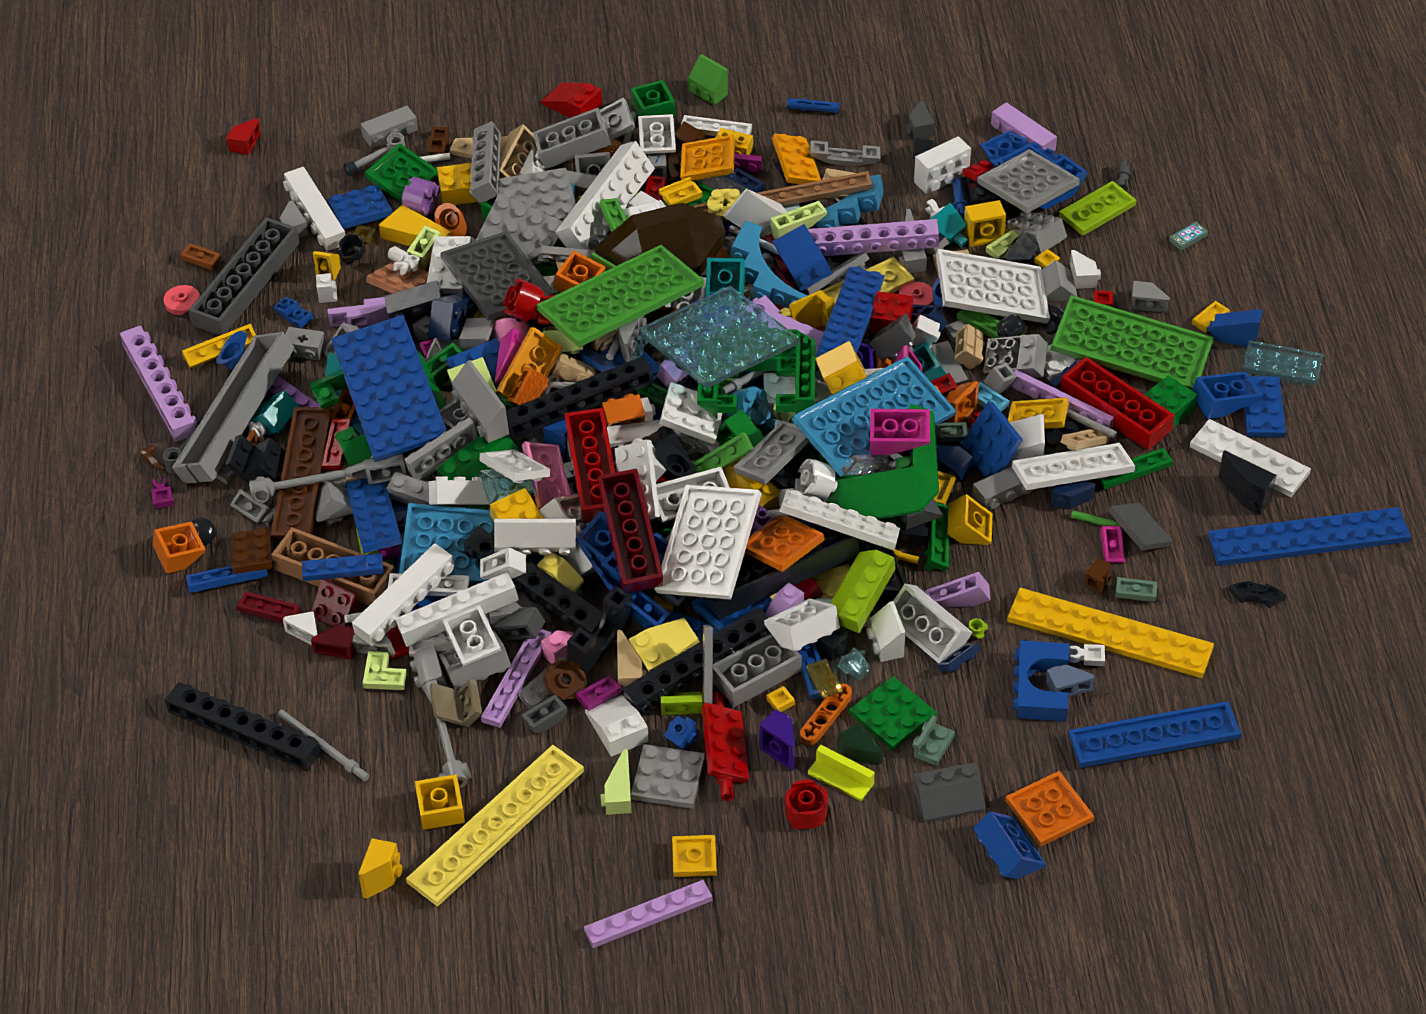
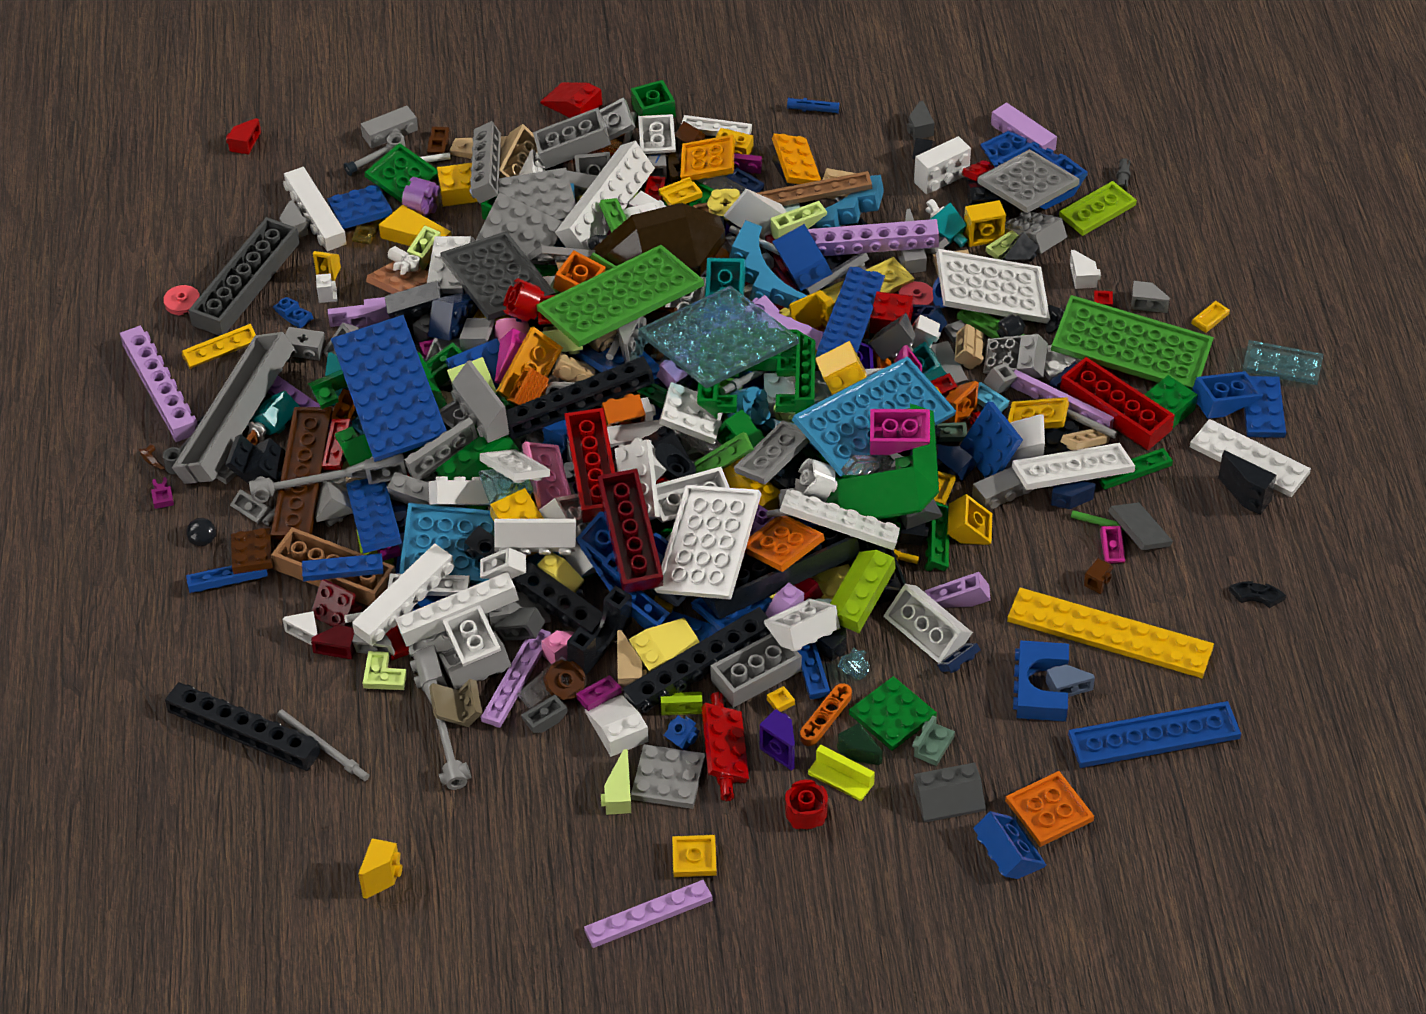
(177, 546): orange slope -> none
(200, 256): dark orange plate -> none
(232, 350): blue piece -> none
(266, 607): dark red plate -> none
(351, 248): black hair -> none
(439, 802): yellow brick -> none
(451, 218): orange piece -> none
(494, 825): light yellow plate -> none
(707, 663): light grey tile -> none
(708, 80): bright green slope -> none
(824, 679): clear yellow slope -> none
(844, 157): light grey slope -> none
(887, 633): white slope -> none
(959, 196): blue pin -> none
(977, 624): lime plate -> none
(1046, 258): yellow plate -> none
(1058, 282): light grey slope -> none
(1091, 654): white plate -> none
(1136, 589): sand green plate -> none
(1188, 236): sand green tile -> none
(1236, 327): blue slope -> none
(1308, 536): blue plate -> none

